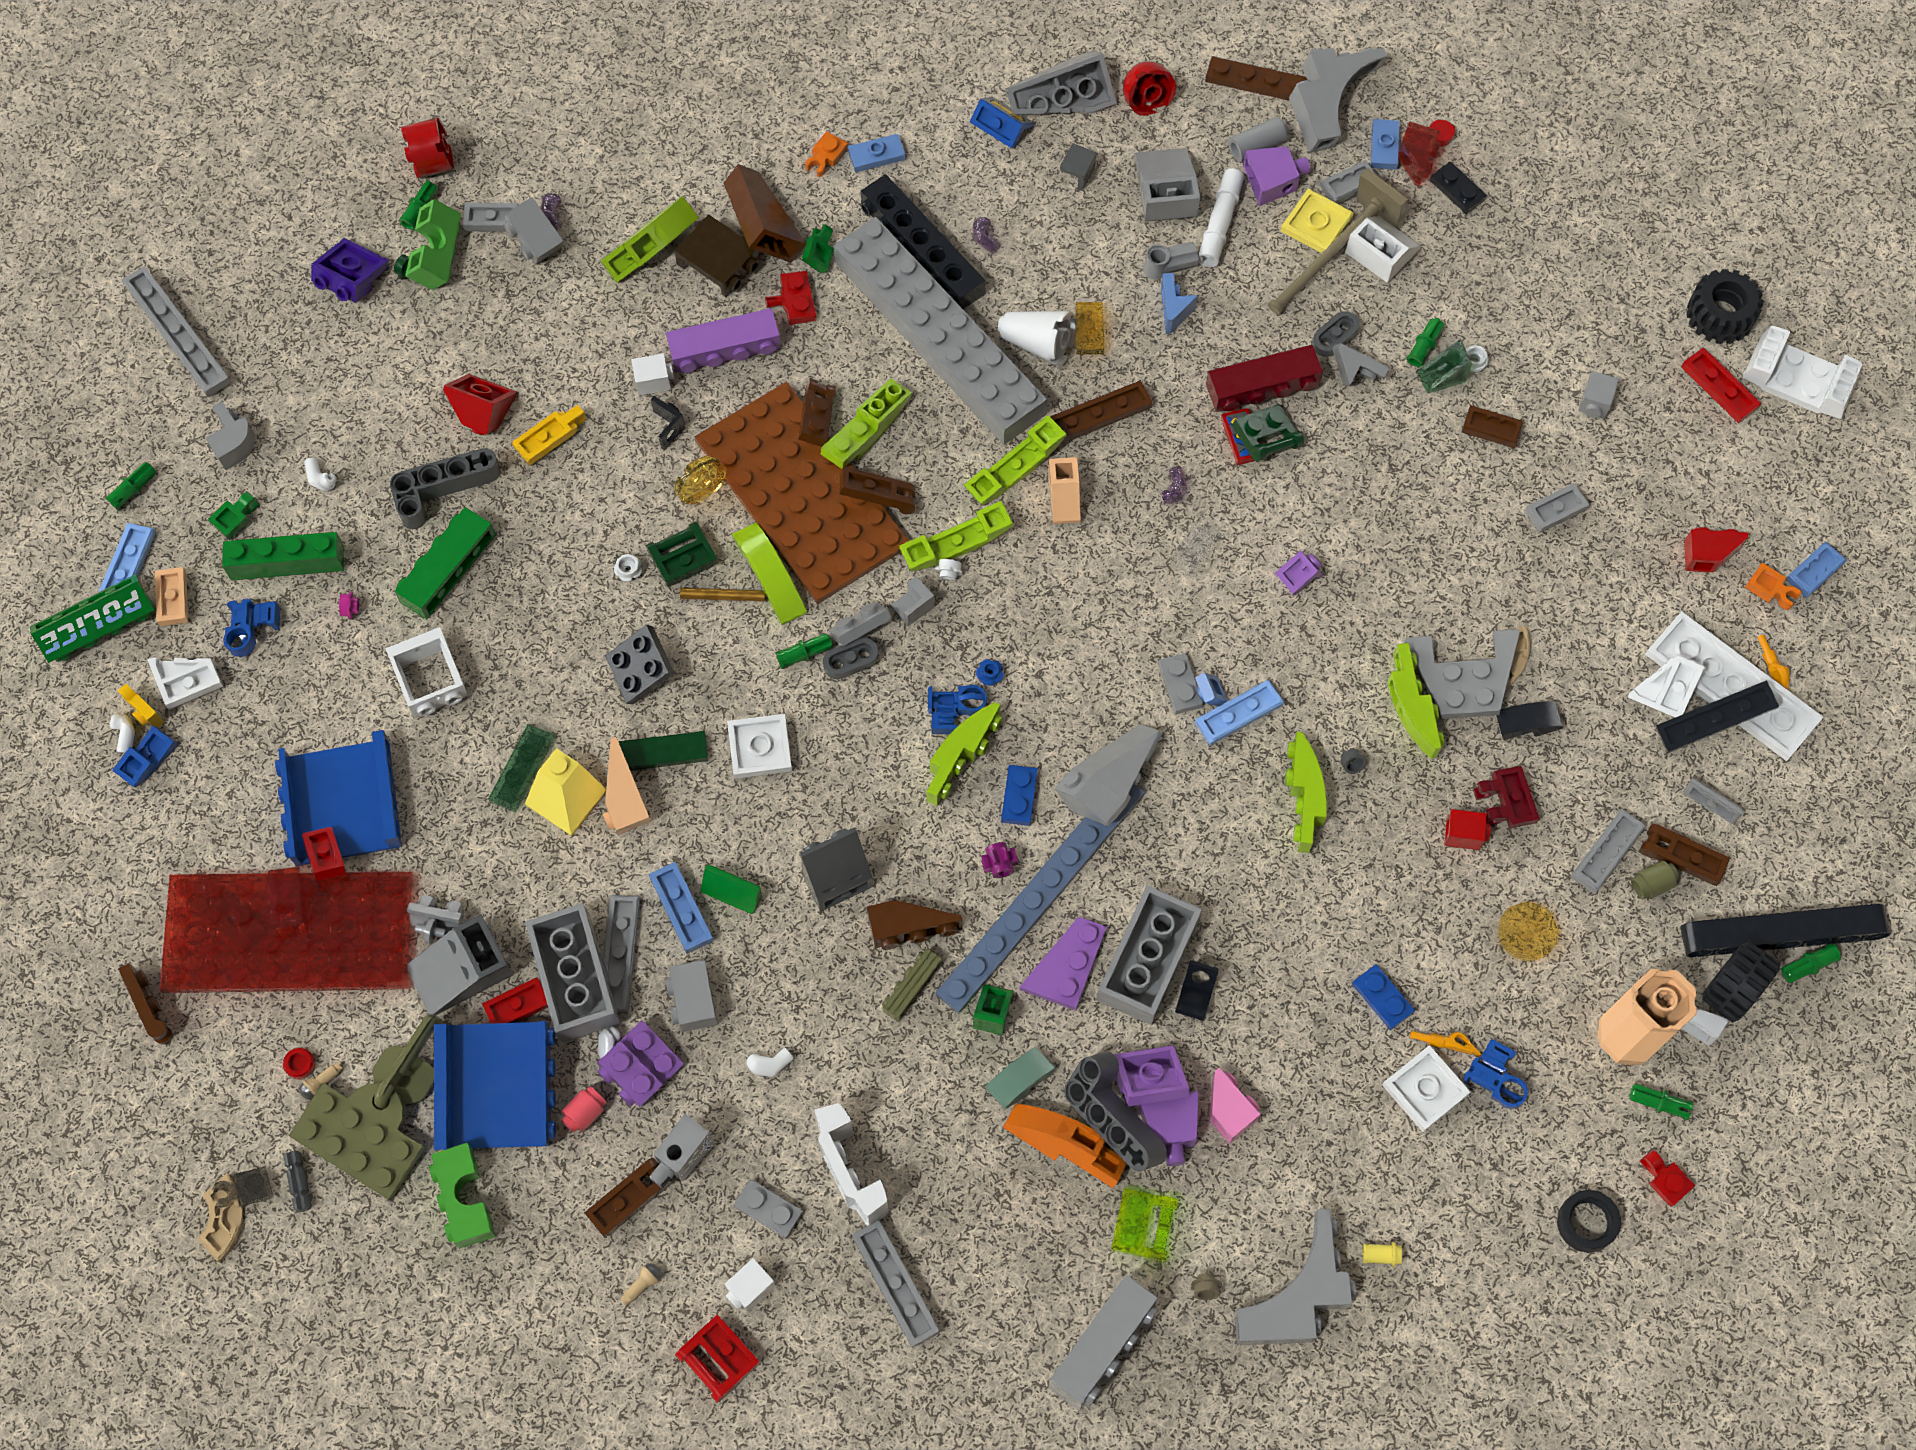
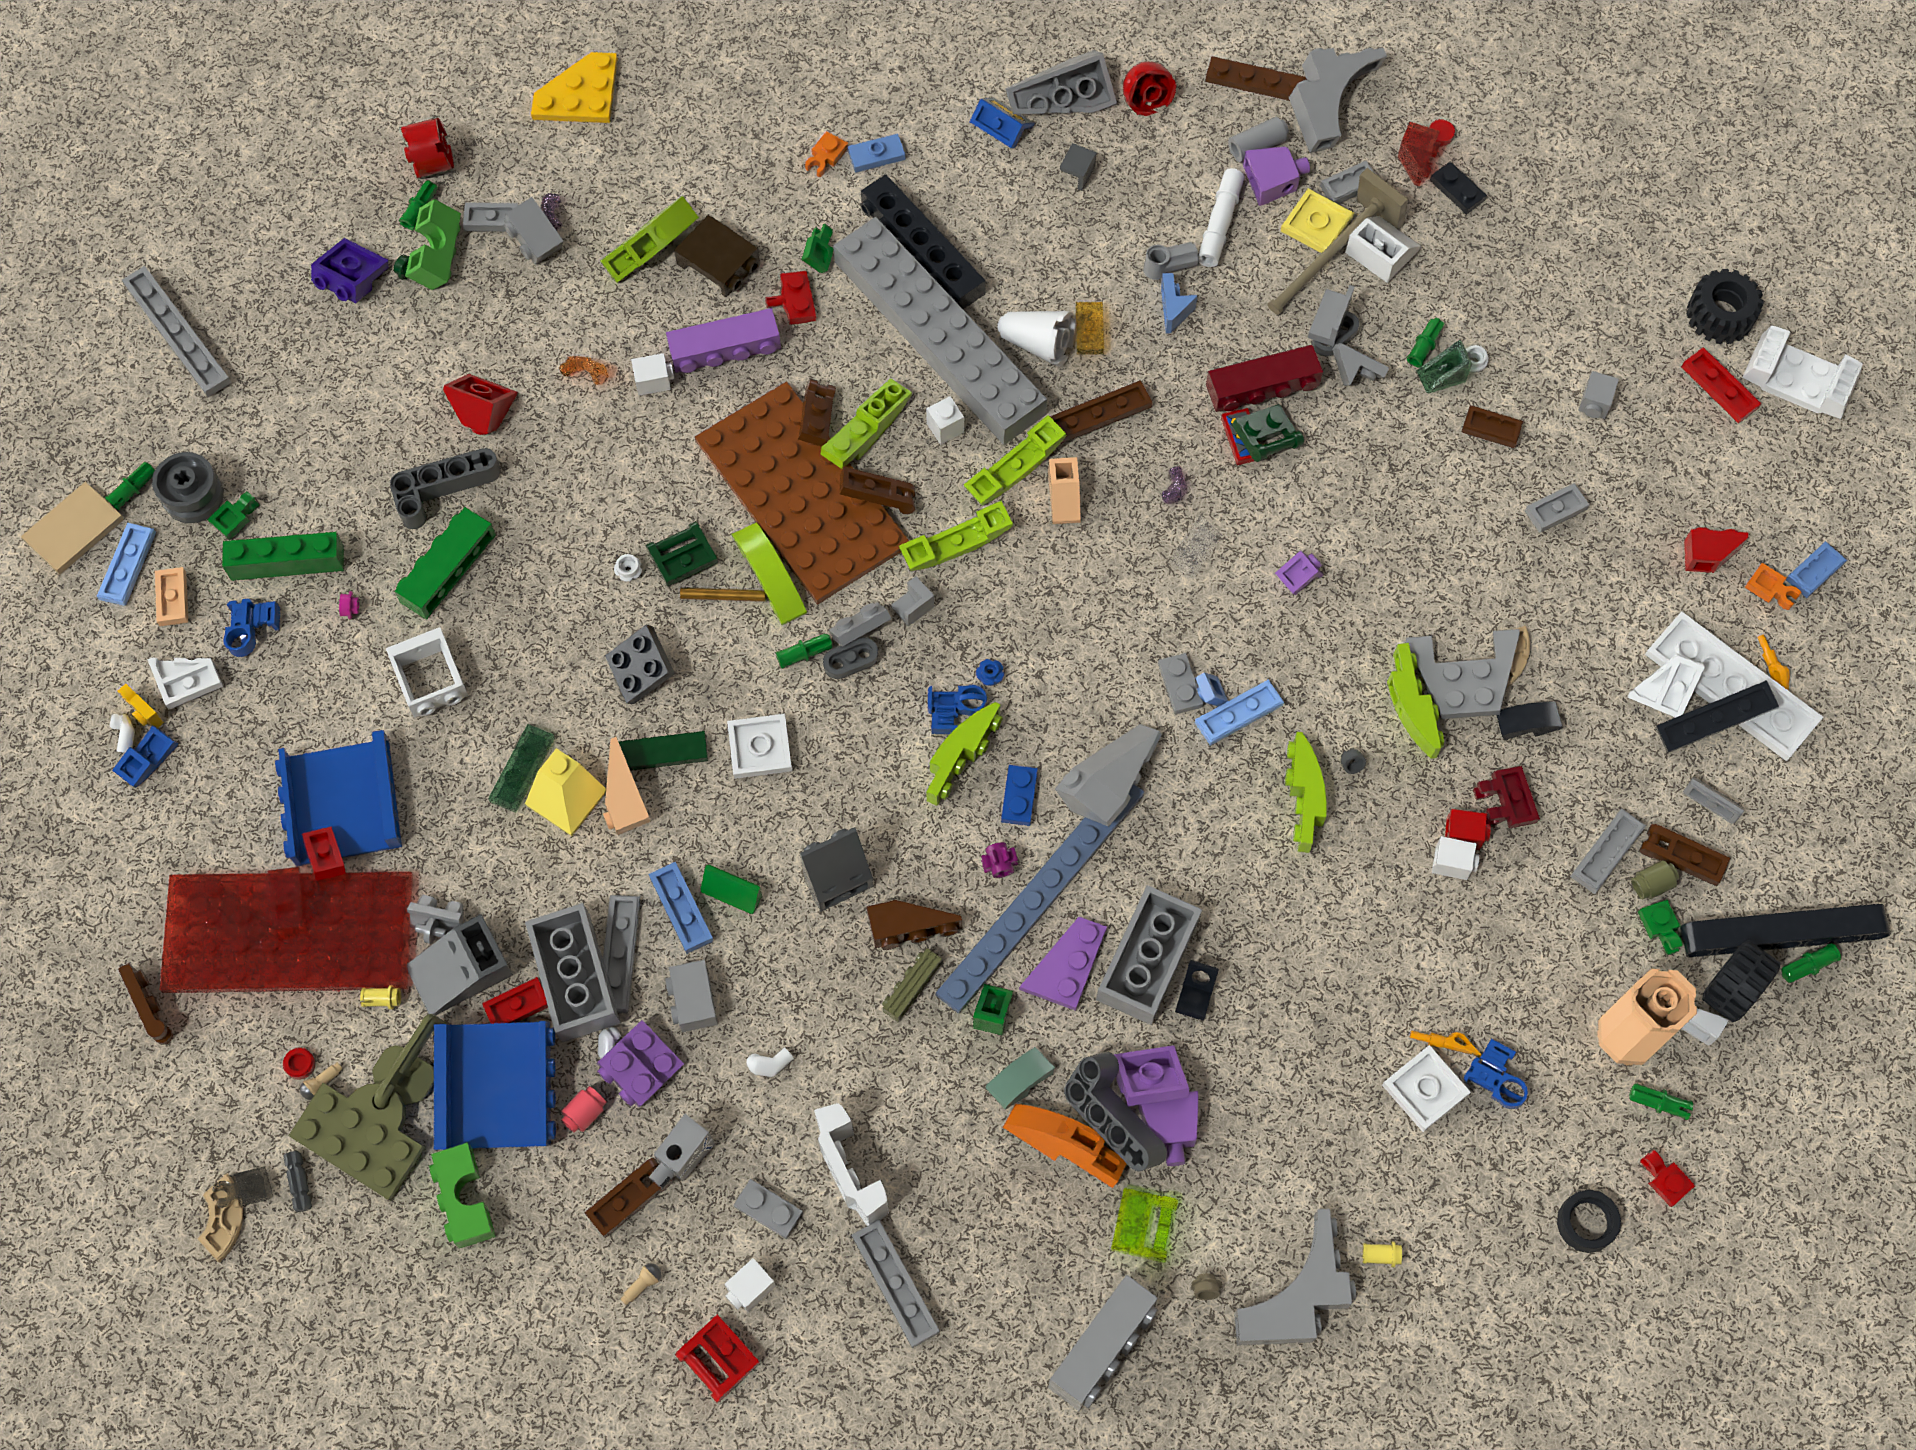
(72, 528): none -> tan tile
(91, 619): green brick -> none
(188, 487): none -> dark grey wheel
(233, 441): light grey brick -> none
(316, 478): white arm -> none
(381, 997): none -> light yellow pin
(548, 434): yellow hinge -> none
(579, 92): none -> yellow plate
(579, 363): none -> clear orange piece
(673, 416): black bracket -> none
(701, 480): clear yellow tile -> none
(762, 216): reddish brown slope -> none
(945, 420): none -> white brick
(949, 569): white plate -> none
(981, 235): clear purple arm -> none
(1167, 184): light grey slope -> none
(1229, 1108): bright pink slope -> none
(1330, 316): none -> light grey panel
(1383, 997): blue plate -> none
(1384, 144): medium blue plate -> none
(1455, 858): none -> white brick
(1519, 928): clear yellow tile -> none
(1661, 922): none -> green plate

